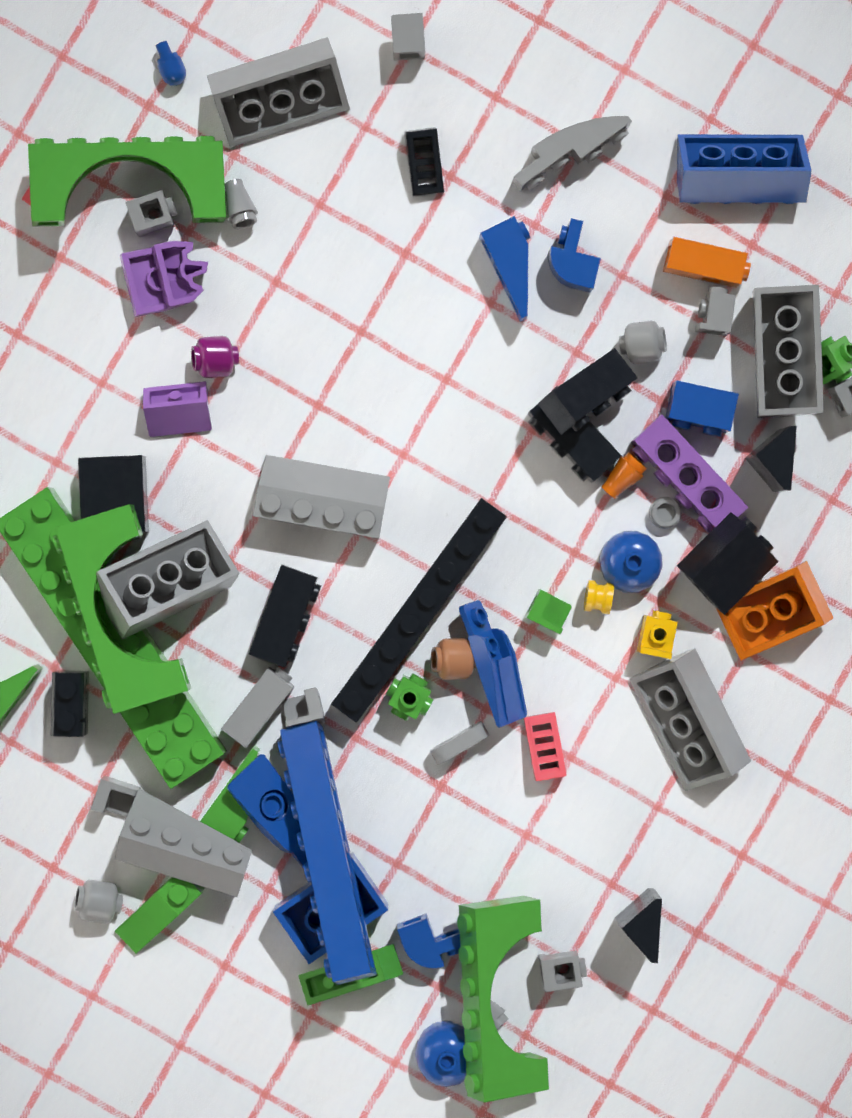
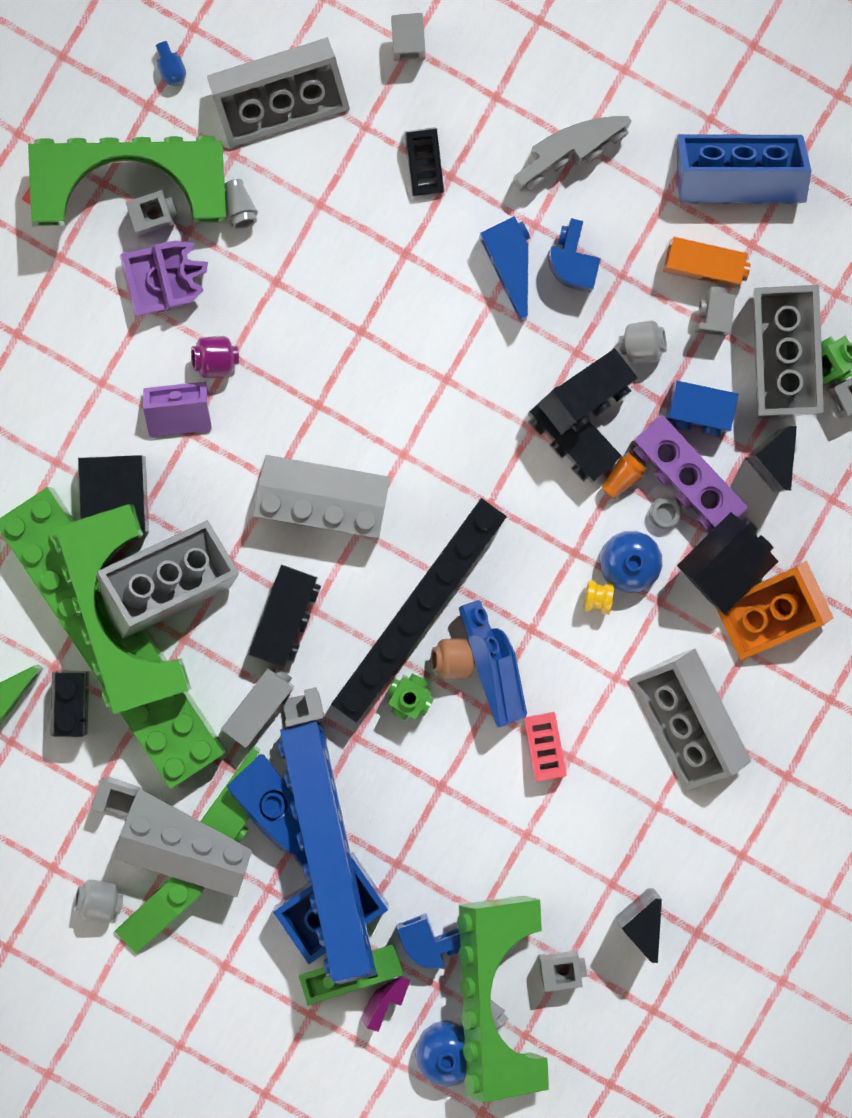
(378, 1003): none -> magenta slope
(459, 743): light grey beam -> none
(548, 611): bright green panel -> none
(648, 644): yellow brick -> none

